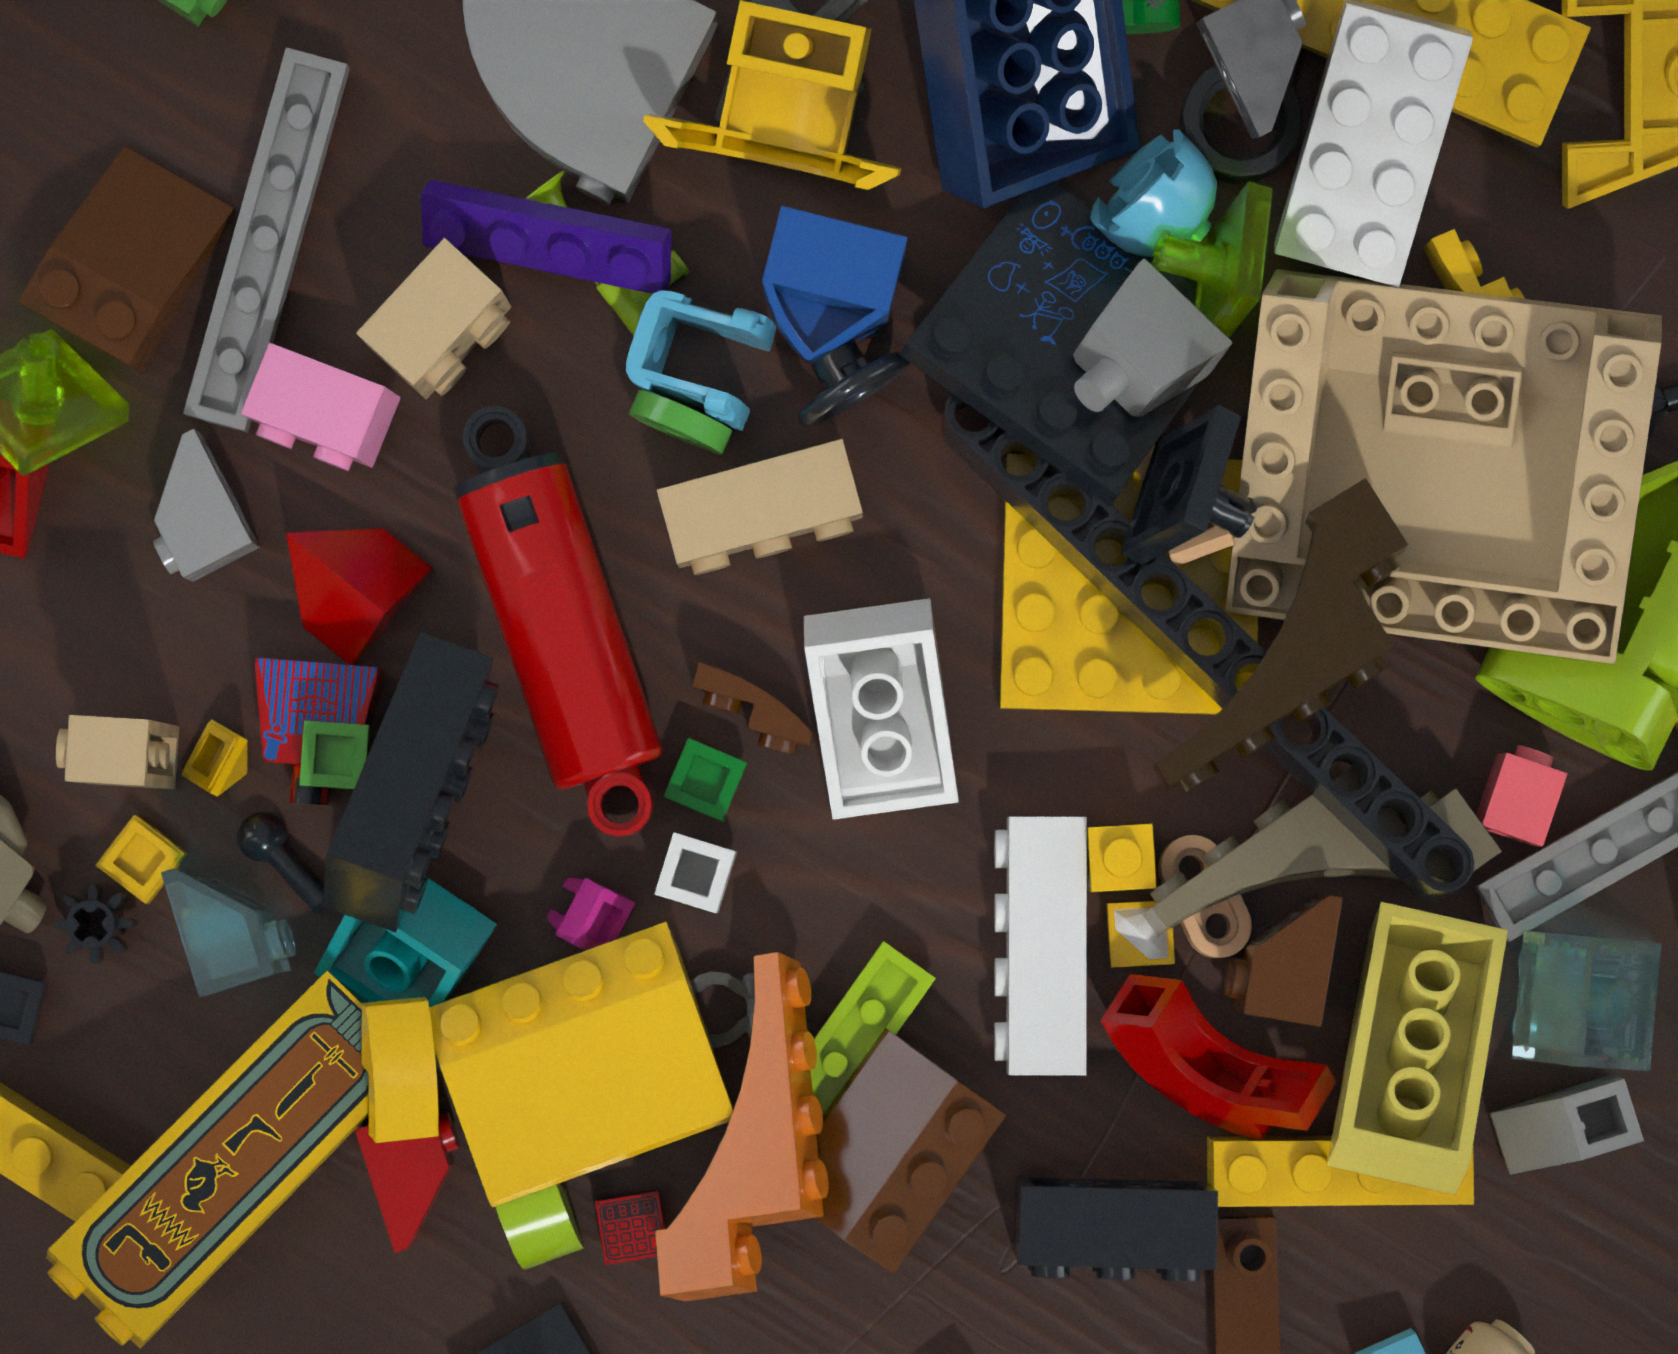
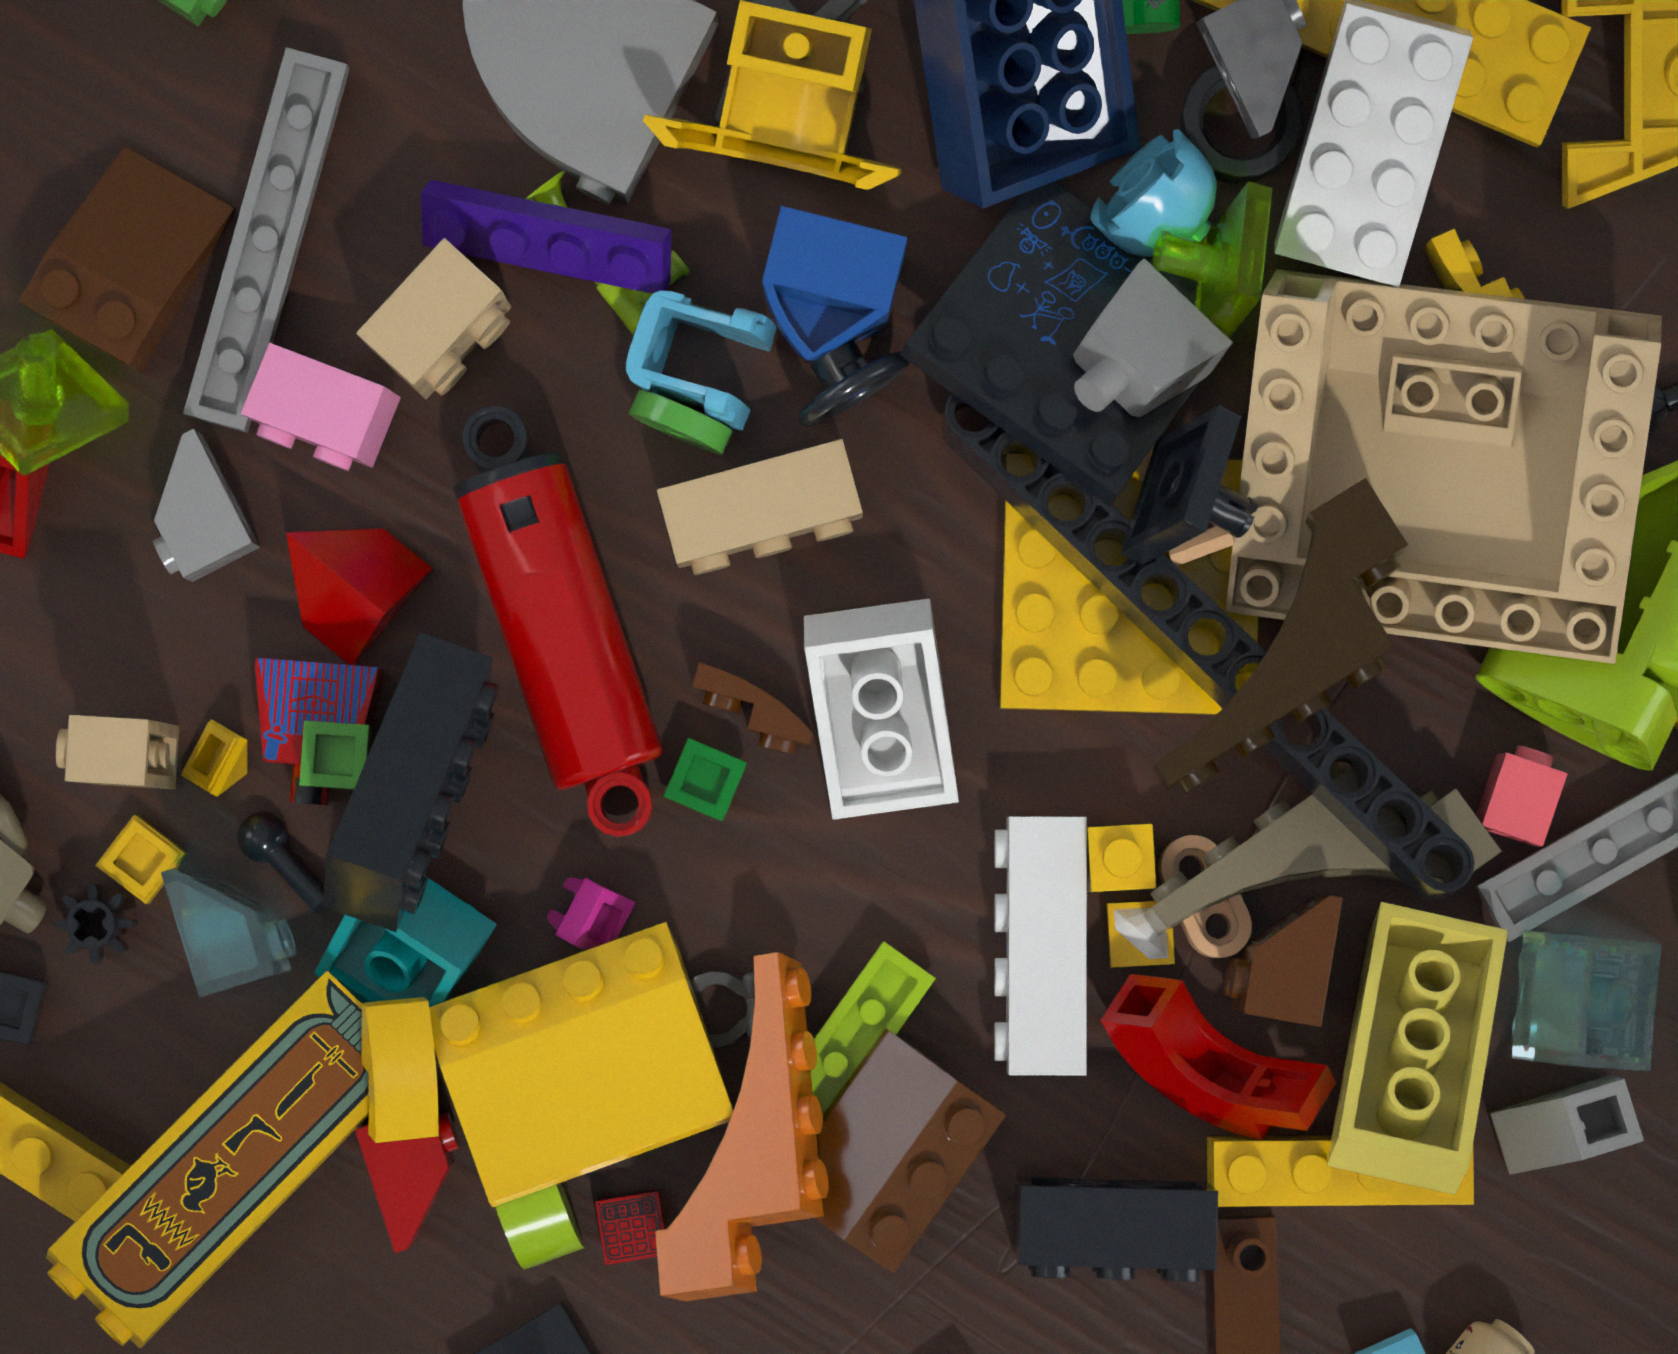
(695, 872): white brick -> none

